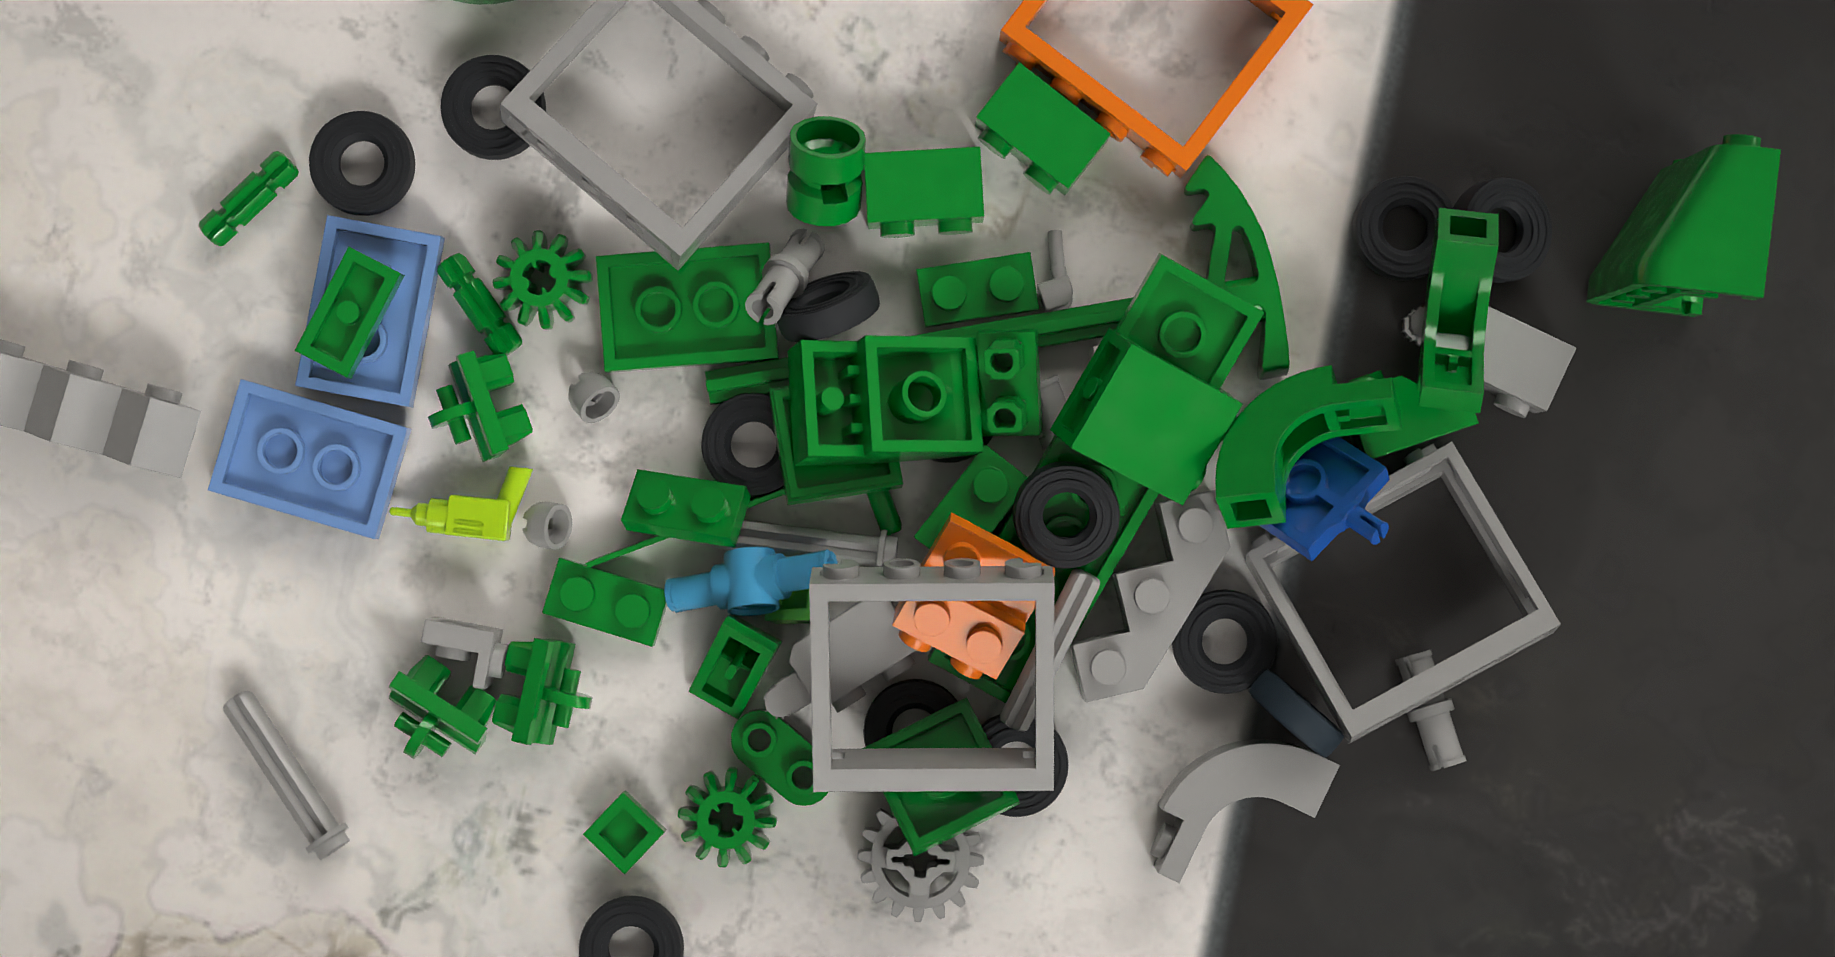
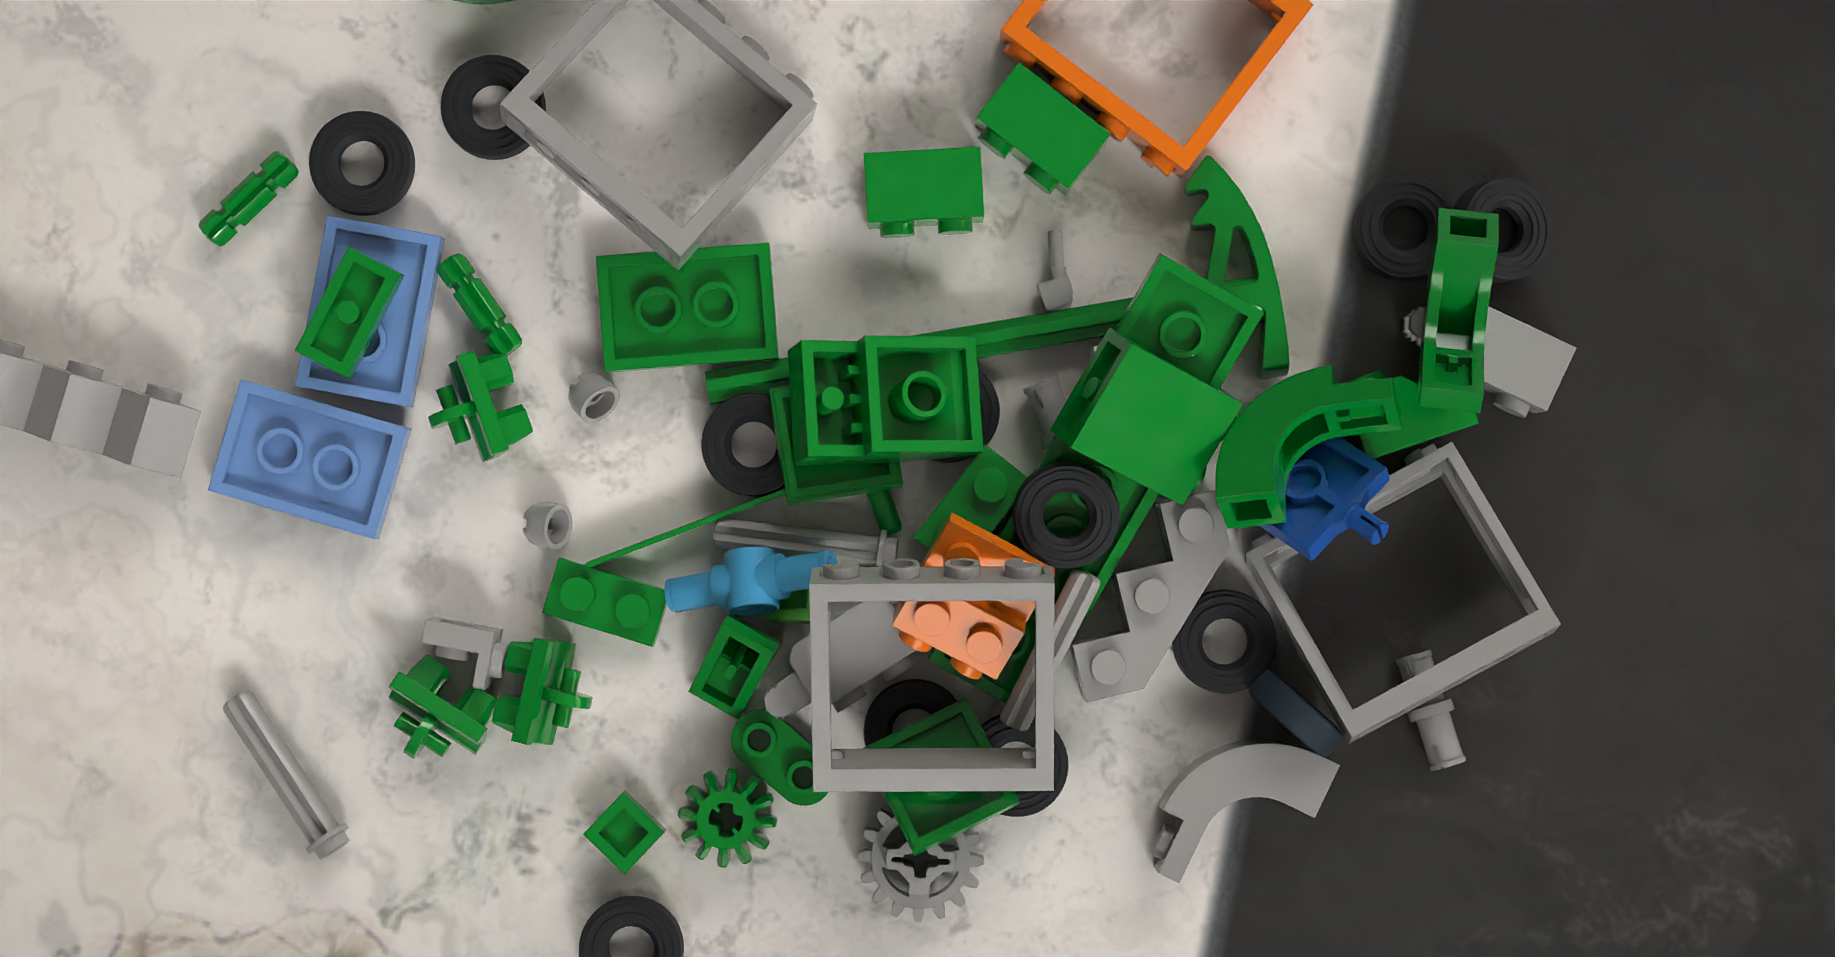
(473, 515): lime piece -> none
(560, 270): green gear -> none
(686, 508): green plate -> none
(785, 276): light grey pin -> none
(825, 171): green wheel -> none
(830, 306): black tyre -> none
(977, 289): green plate -> none
(1009, 382): green hips -> none
(1695, 233): green windscreen -> none

